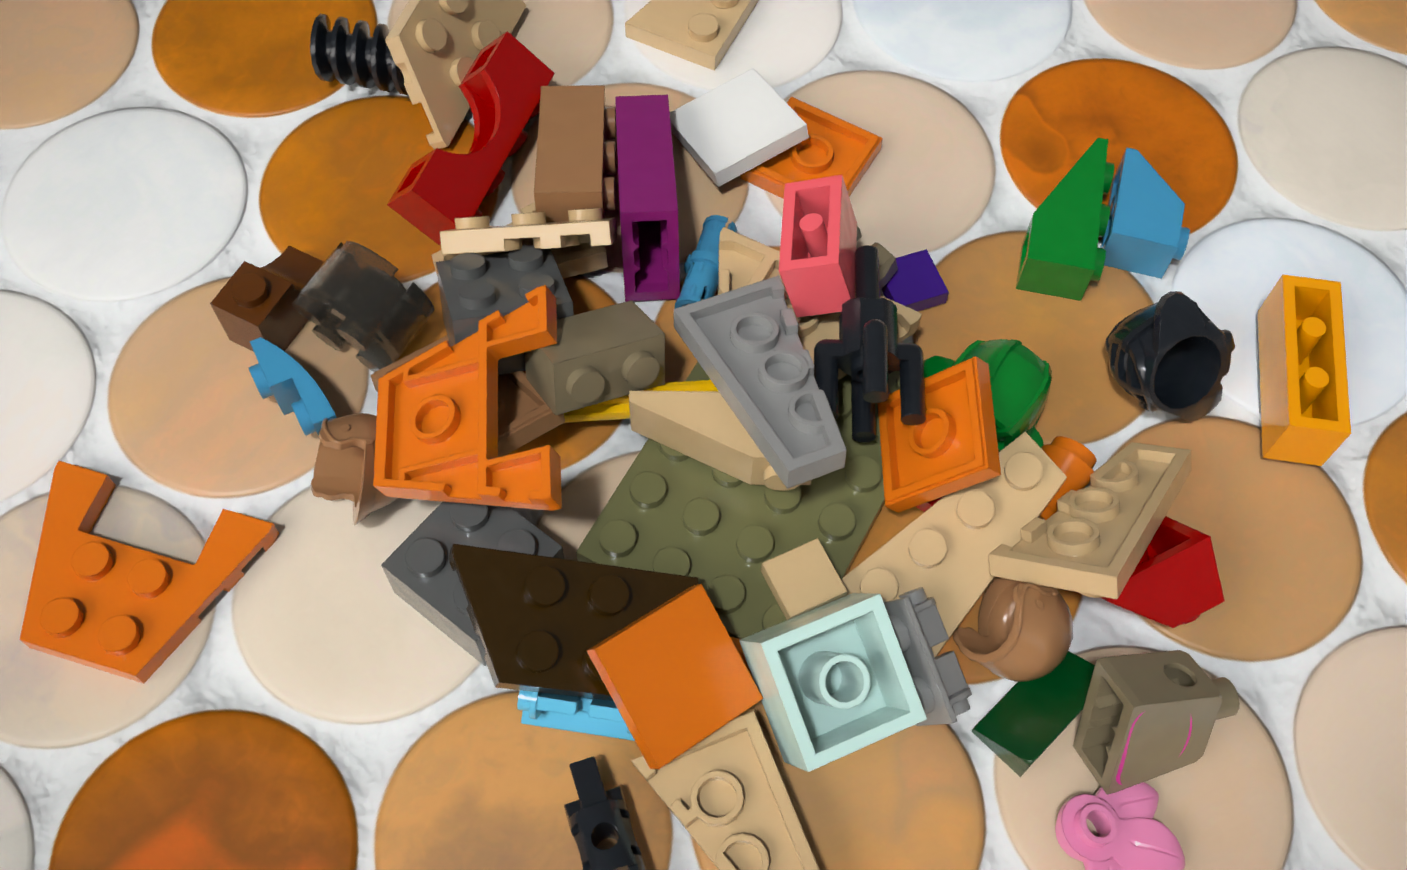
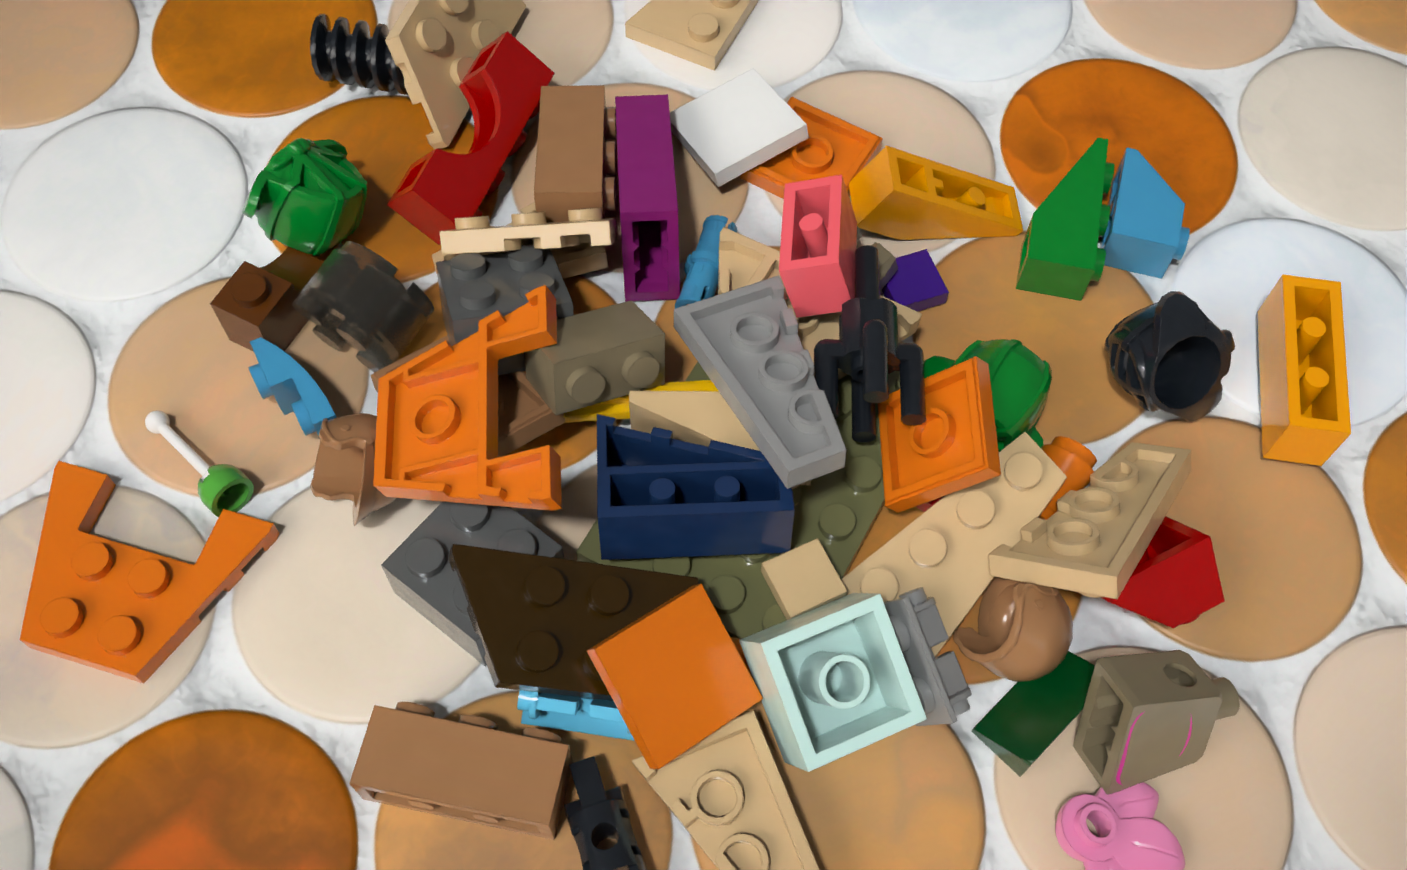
(220, 485): none -> bright green hinge
(308, 196): none -> green piece
(463, 769): none -> medium nougat brick
(686, 497): none -> dark blue wedge
(929, 200): none -> light orange slope

